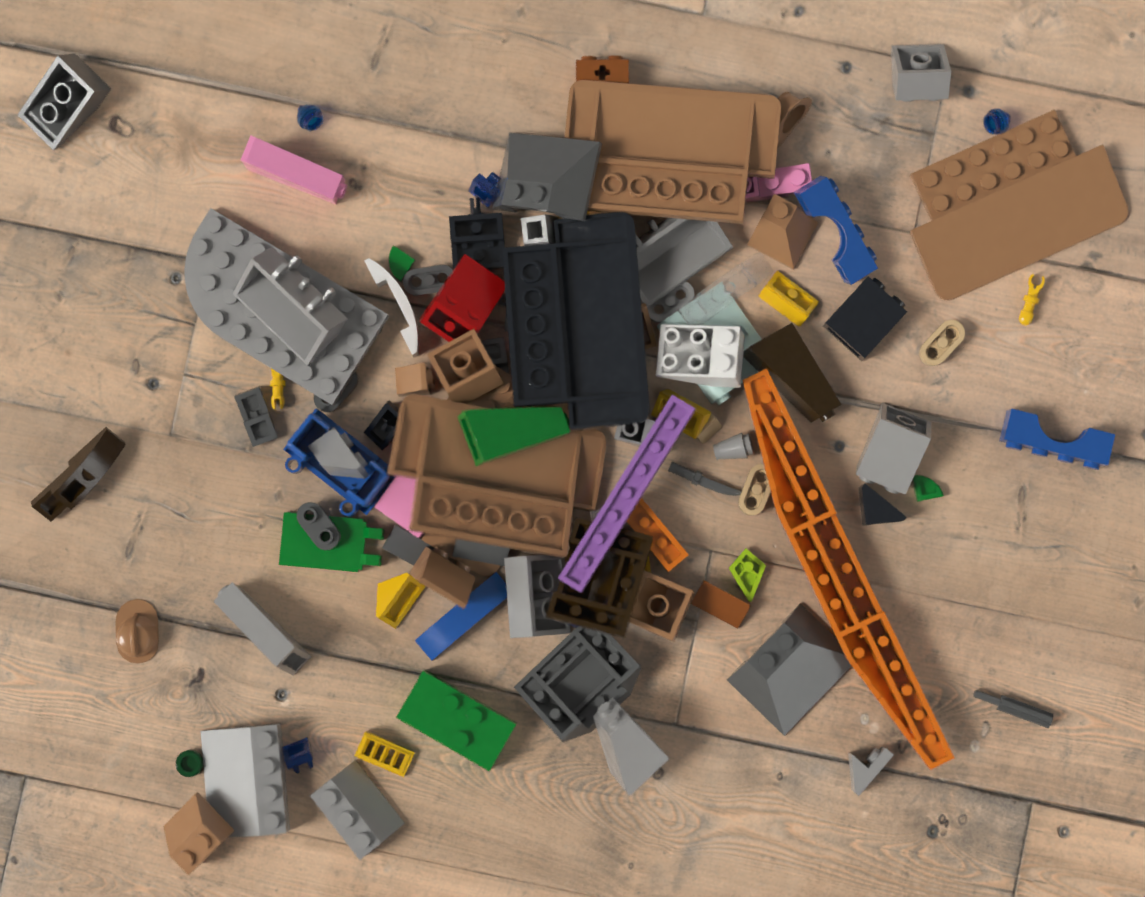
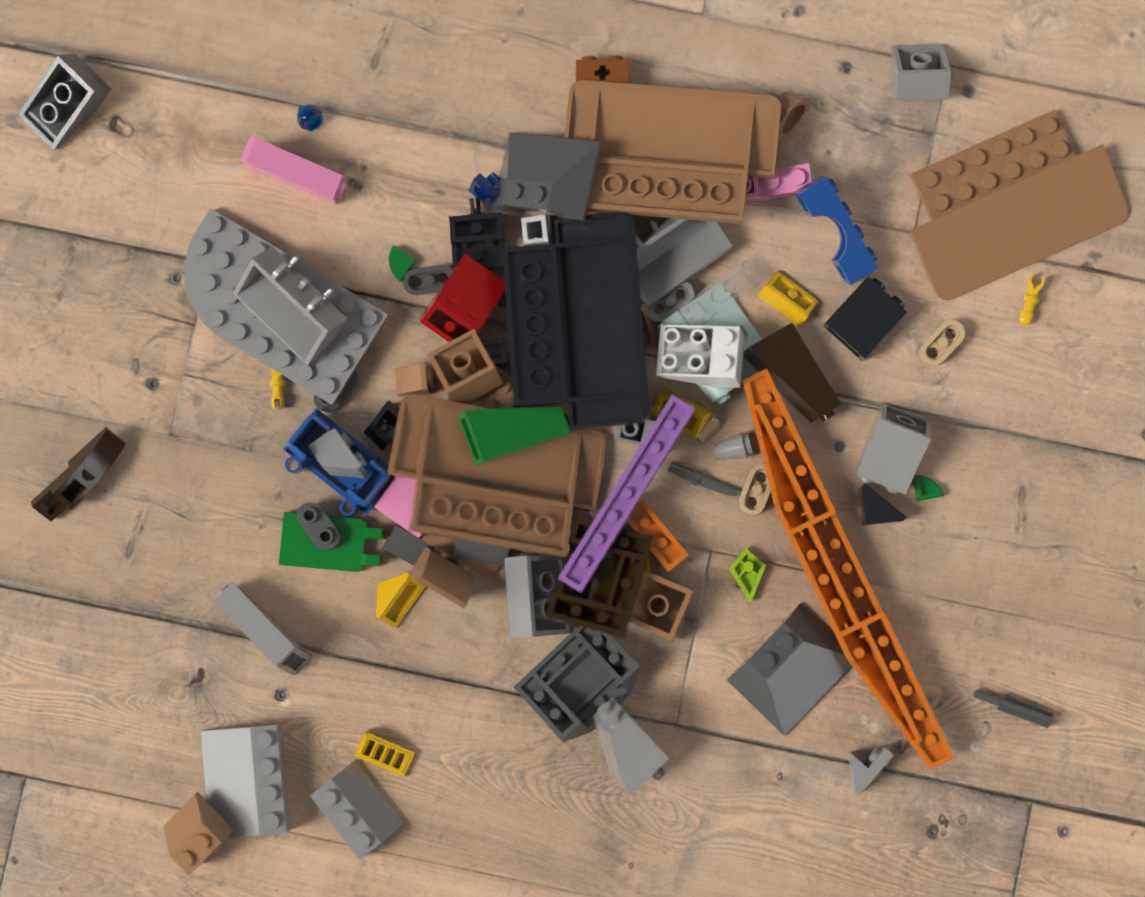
(137, 631): medium nougat piece -> none
(189, 763): dark green tile -> none
(256, 416): dark grey slope -> none
(298, 754): clear blue tile -> none
(382, 277): white slope -> none
(456, 720): green brick -> none
(460, 620): blue slope -> none
(720, 604): dark orange slope -> none
(783, 232): medium nougat slope -> none
(996, 121): clear blue plate -> none
(1023, 430): blue arch -> none

